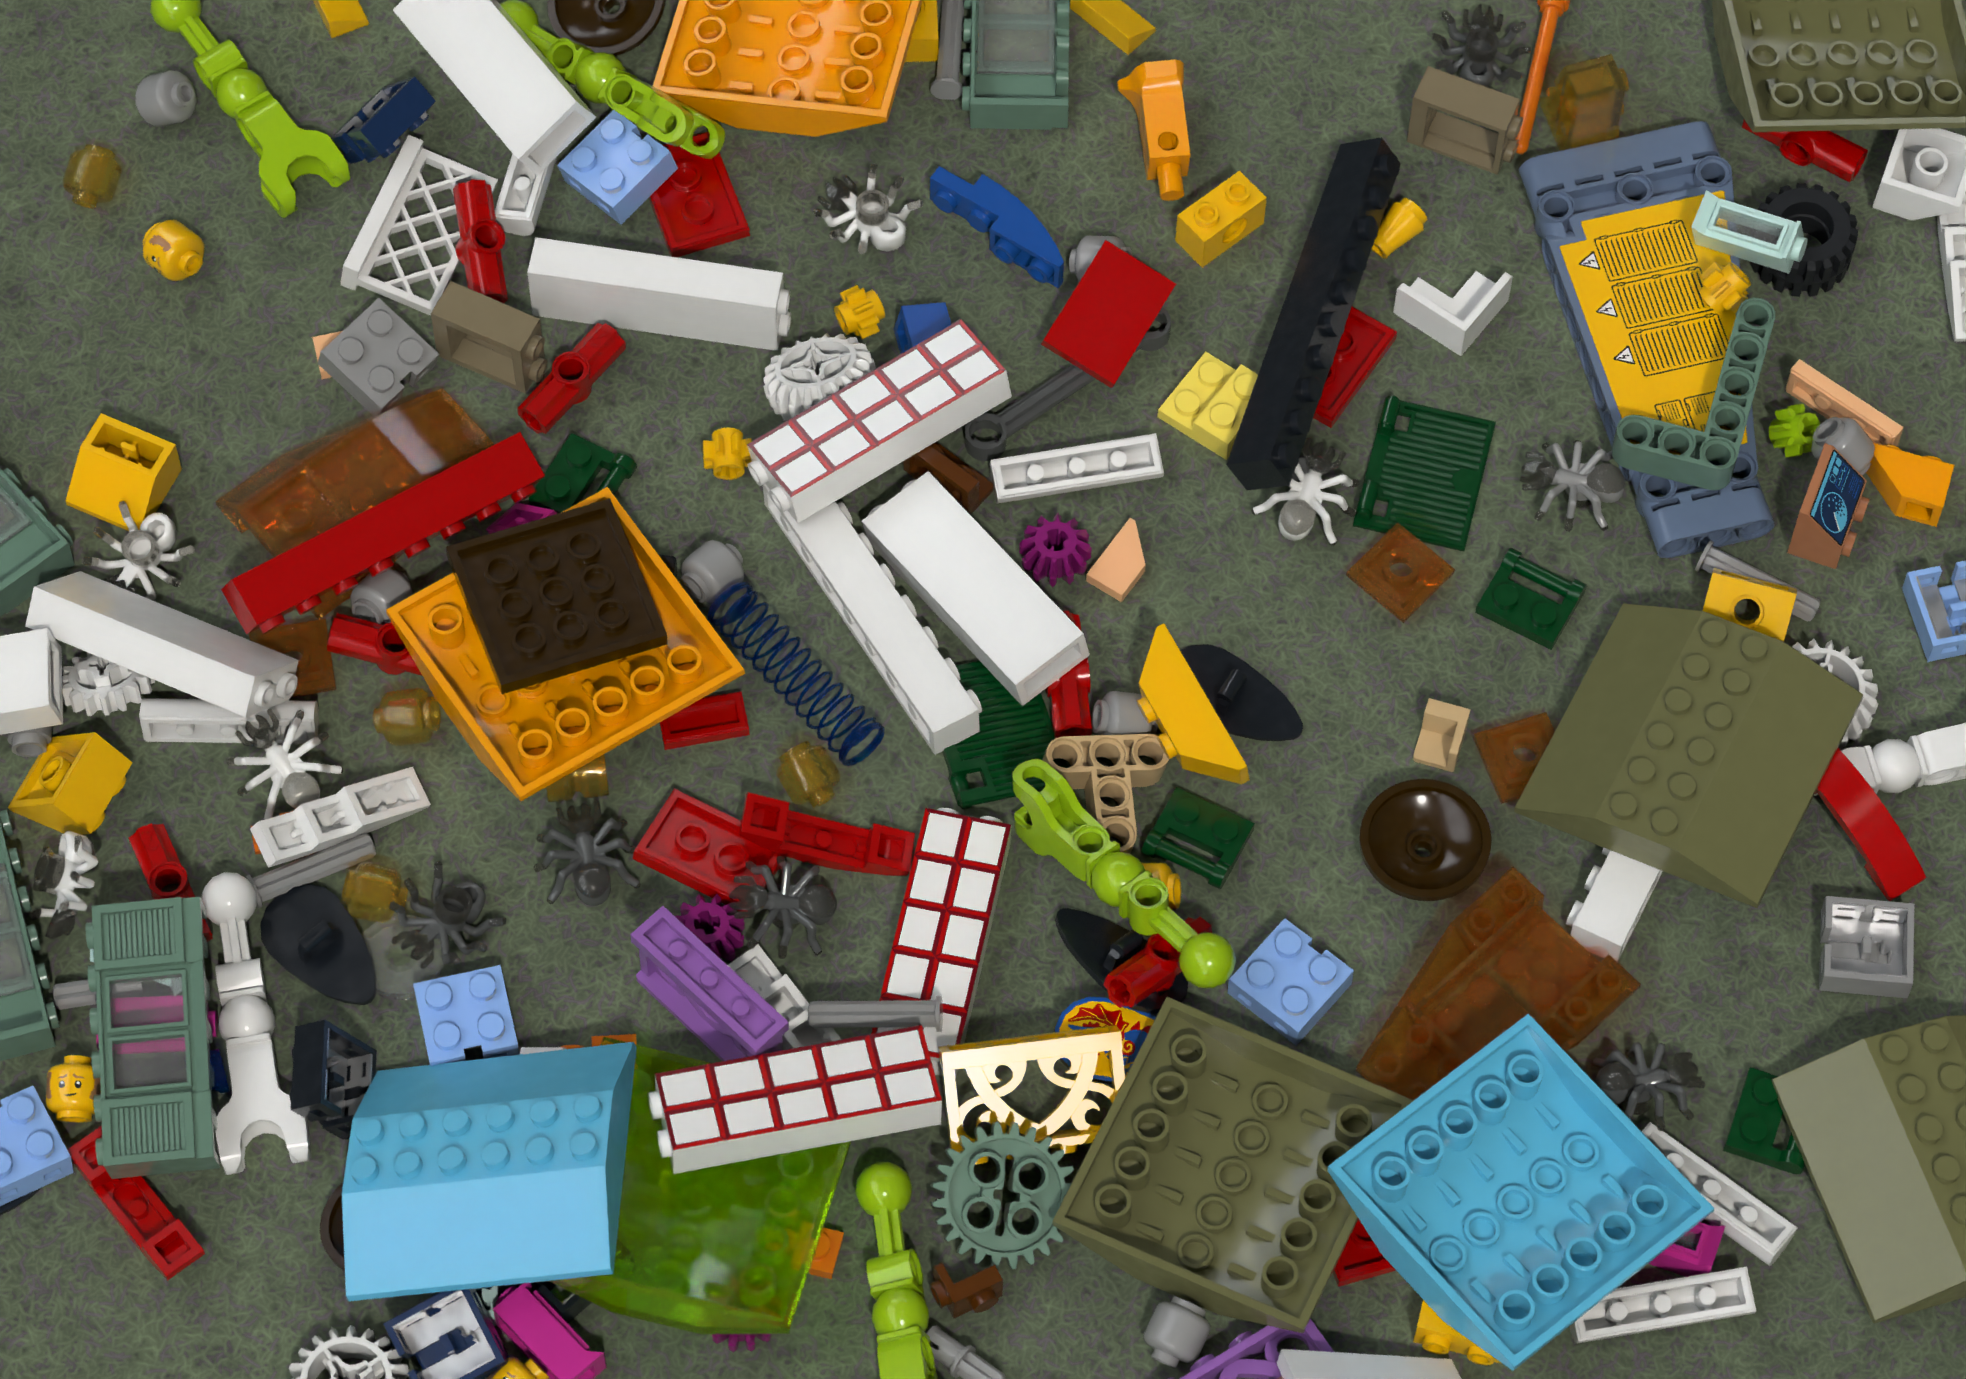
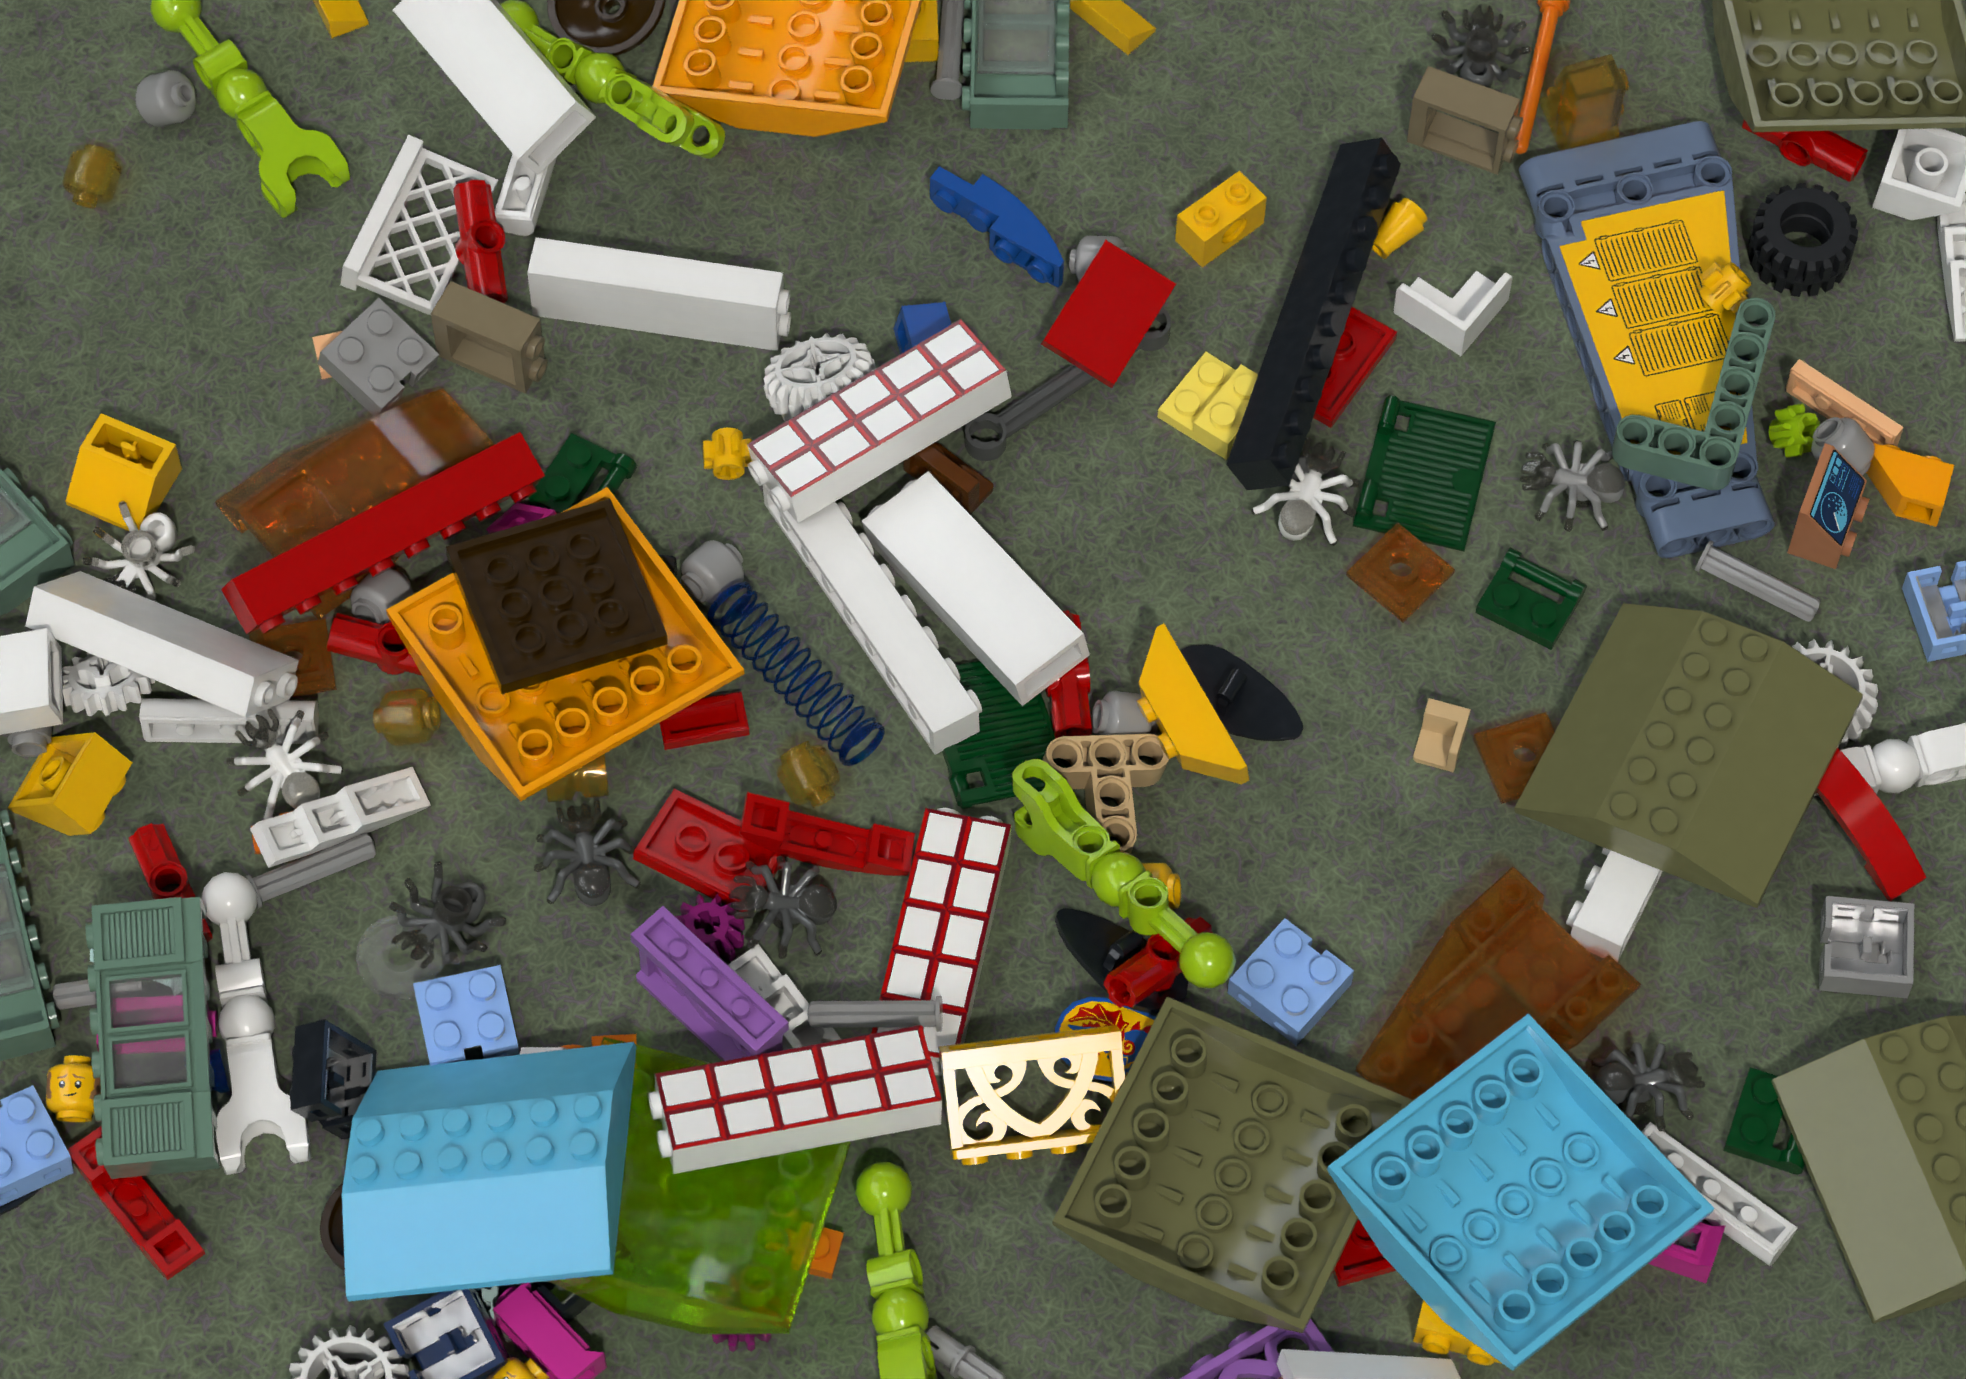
(60, 876): animal -> none
(172, 249): yellow head -> none
(319, 944): black shield -> none
(371, 890): clear yellow head -> none
(383, 120): dark blue piece -> none
(556, 394): red piece -> none
(617, 167): light blue piece -> none
(697, 203): red tile -> none
(859, 312): yellow gear -> none
(869, 210): animal -> none
(963, 1189): sand green gear -> none
(972, 1293): reddish brown bracket -> none
(1039, 551): magenta gear -> none
(1076, 468): white brick -> none
(1119, 564): light nougat tile -> none
(1158, 100): light orange piece -> none
(1176, 1332): light grey head -> none
(1203, 827): dark green plate -> none
(1427, 817): dark brown dish -> none
(1667, 1305): white brick -> none
(1748, 233): light aqua window -> none
(1773, 600): yellow brick -> none

